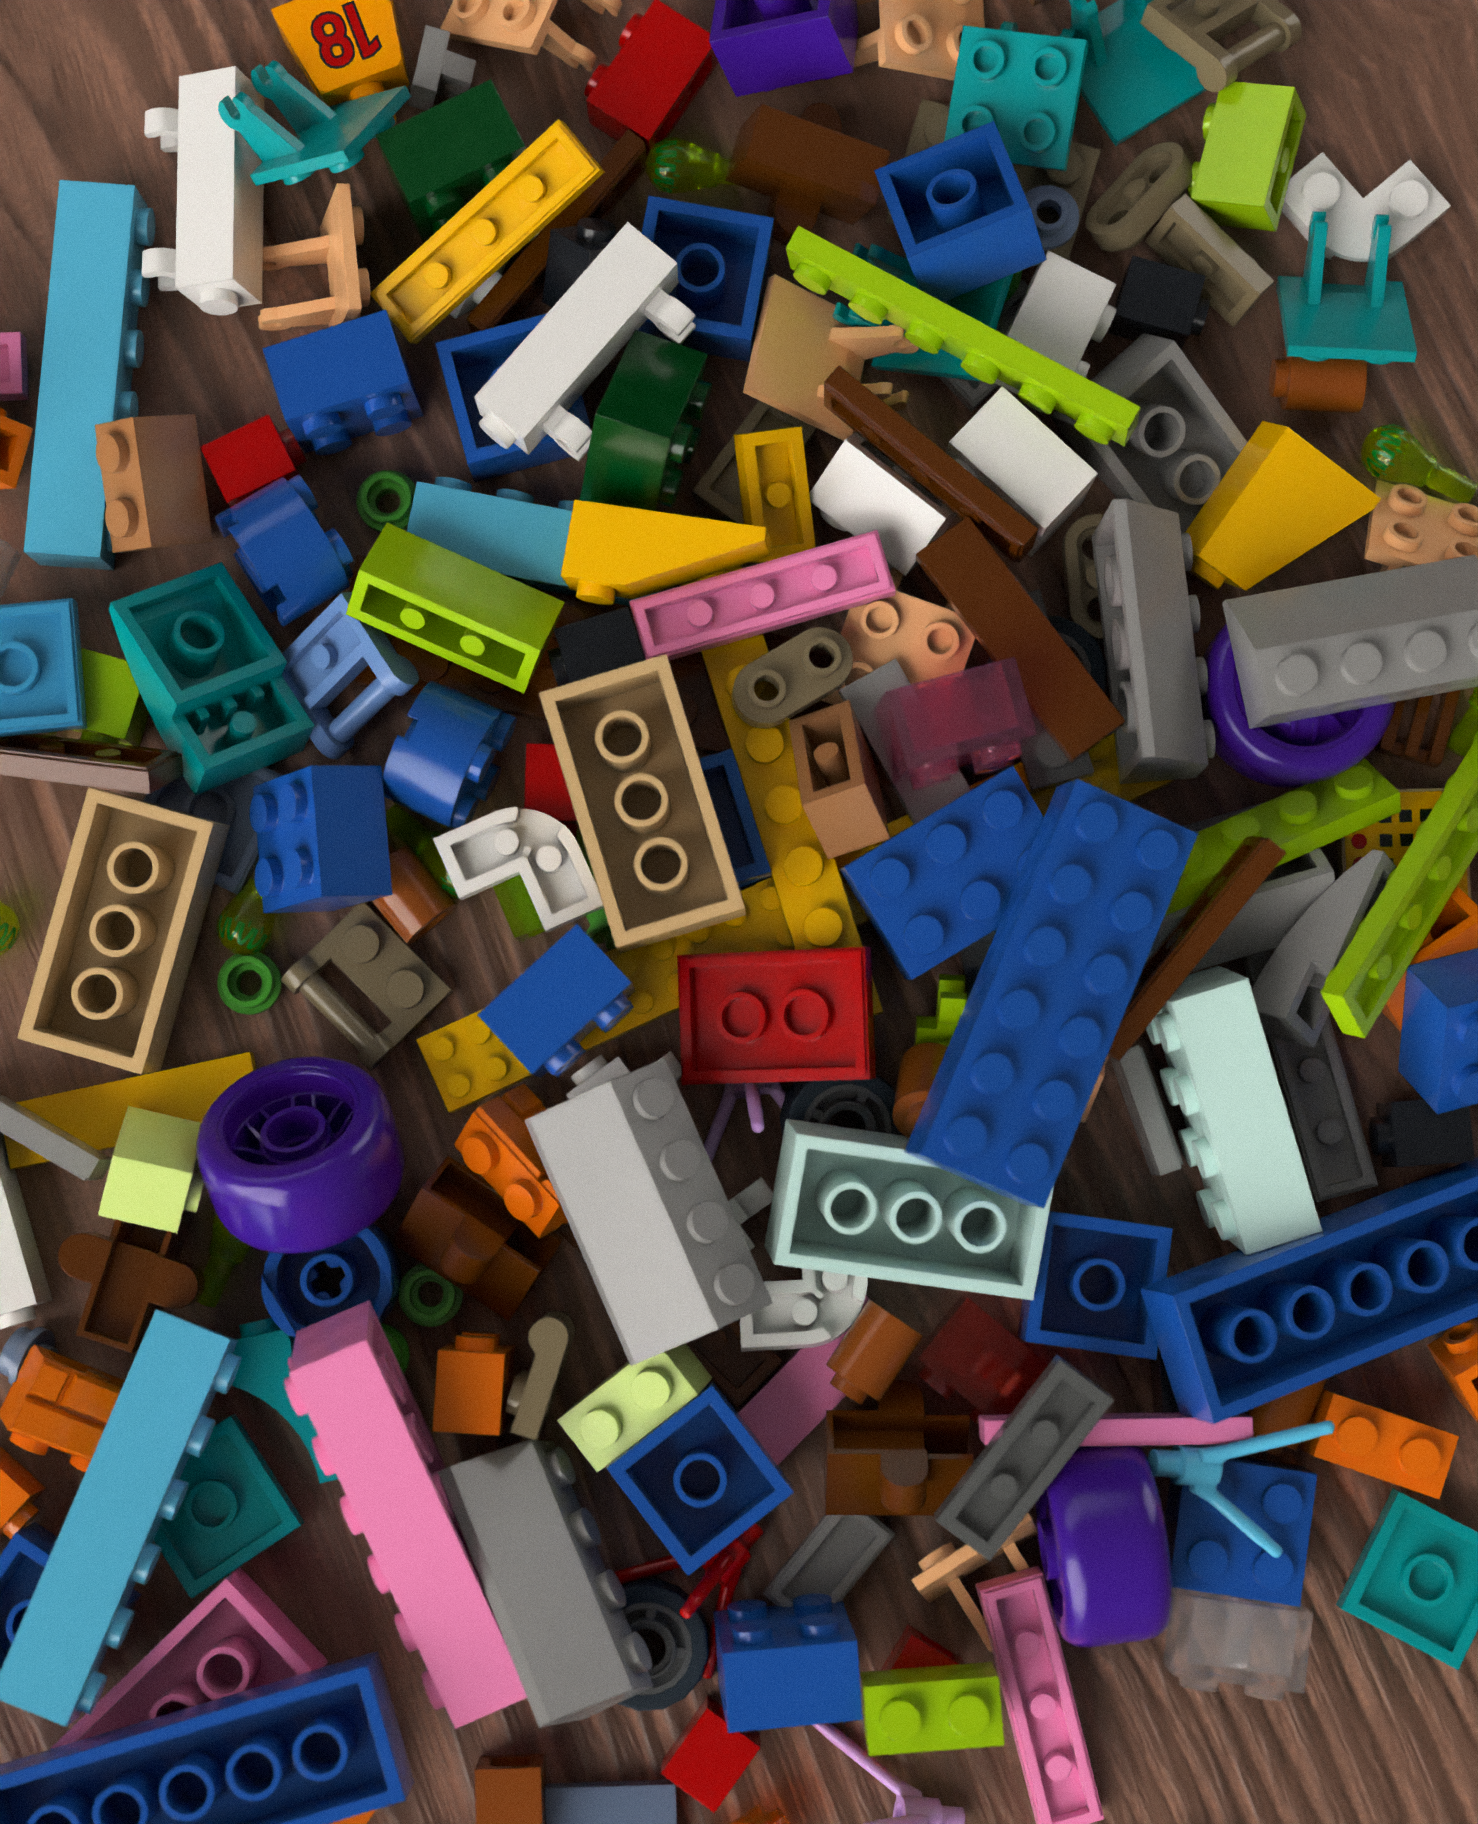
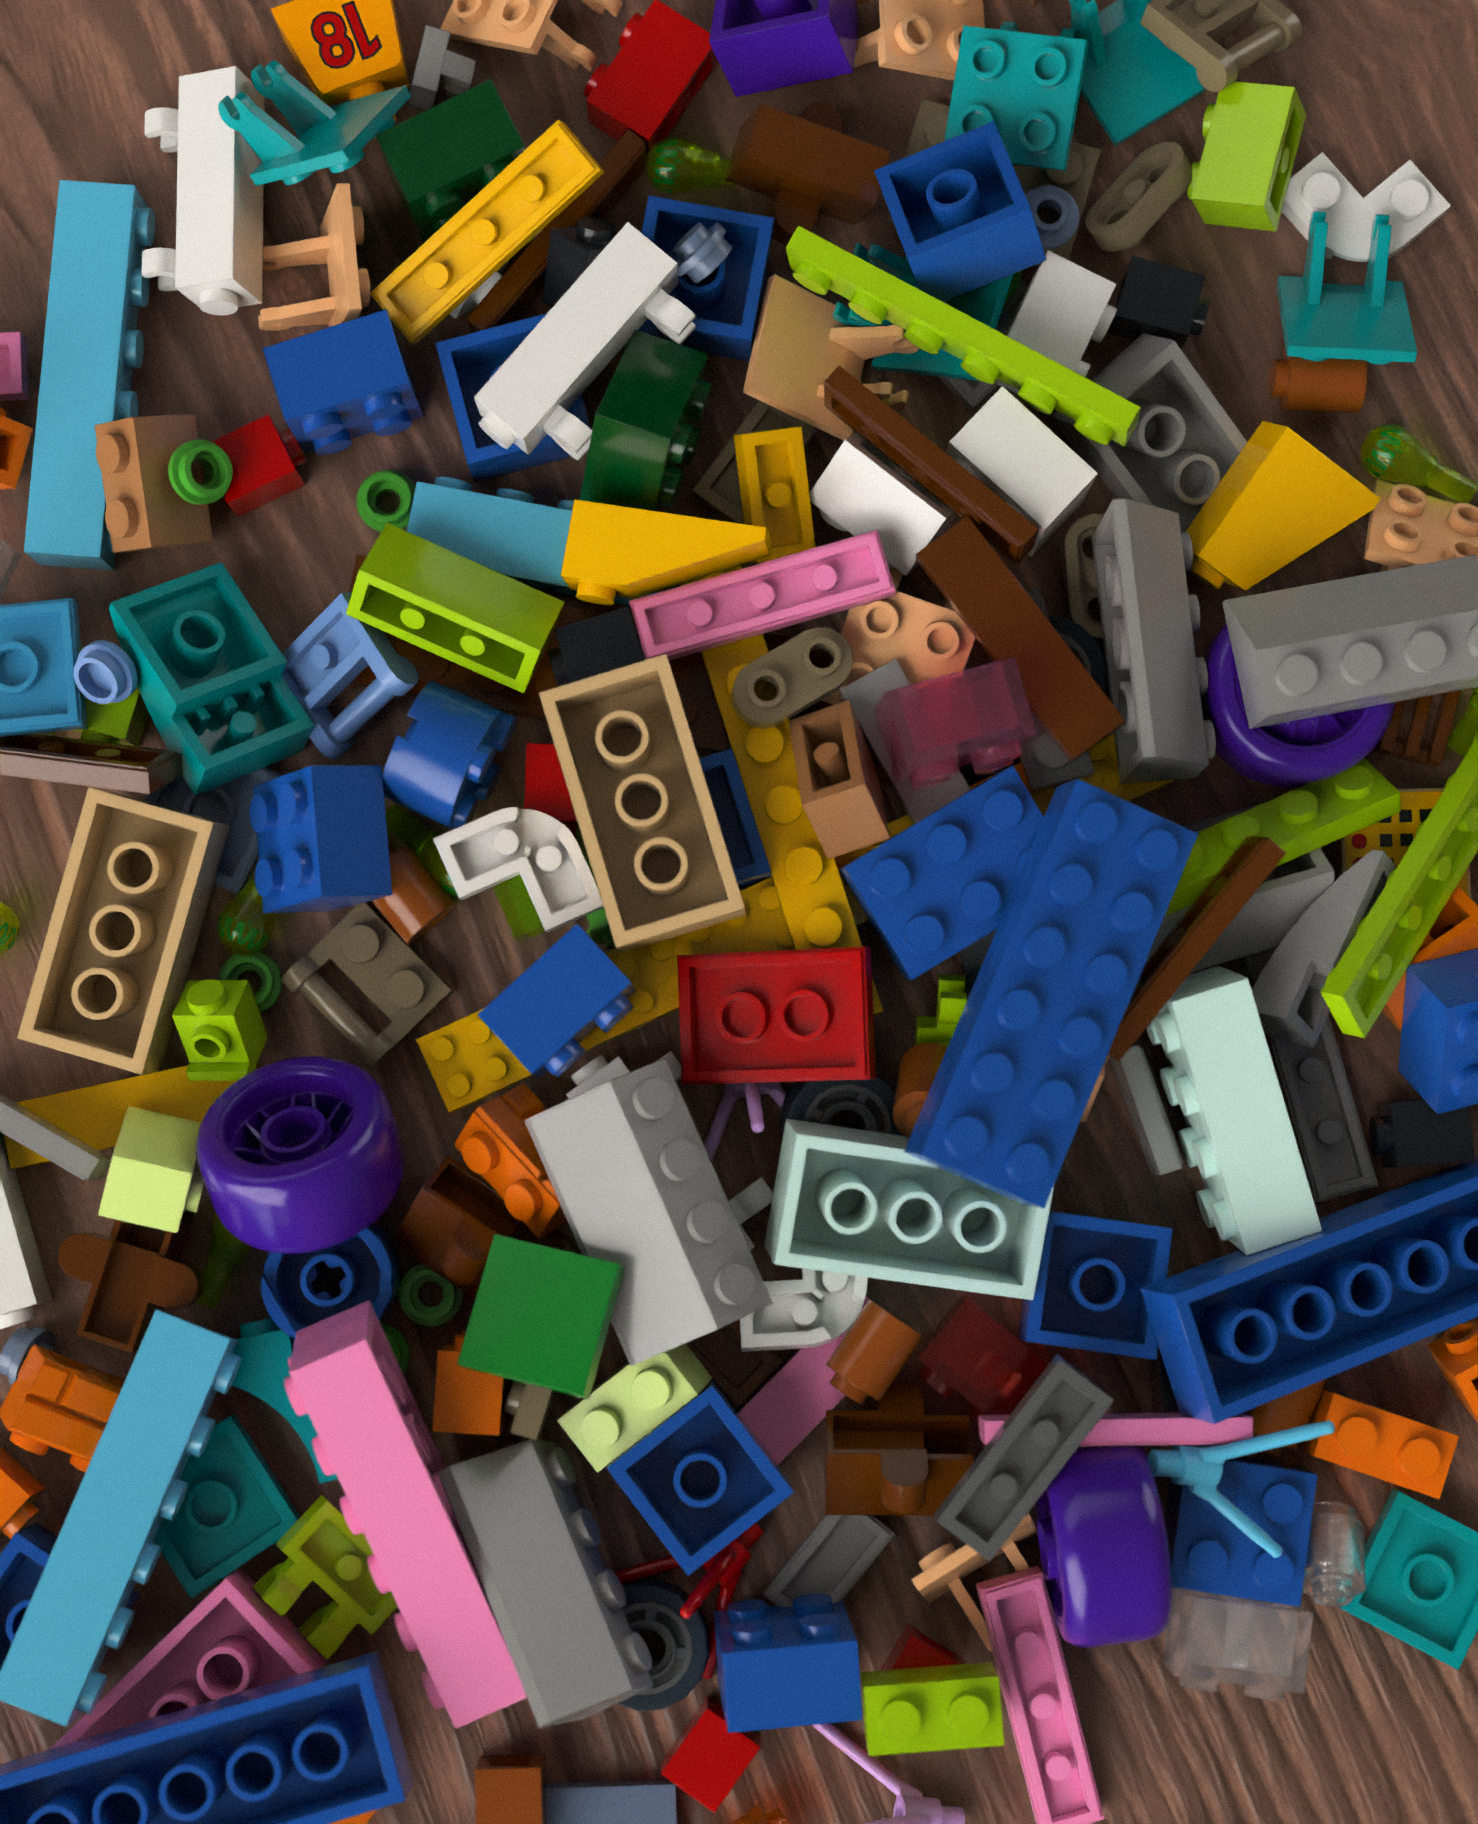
(105, 673): none -> medium blue plate
(216, 469): none -> bright green plate
(219, 1029): none -> lime brick
(286, 550): blue brick -> none
(328, 1553): none -> lime plate
(541, 1316): none -> green tile
(701, 251): none -> sand blue plate
(1195, 243): dark tan plate -> none
(1335, 1555): none -> clear brick

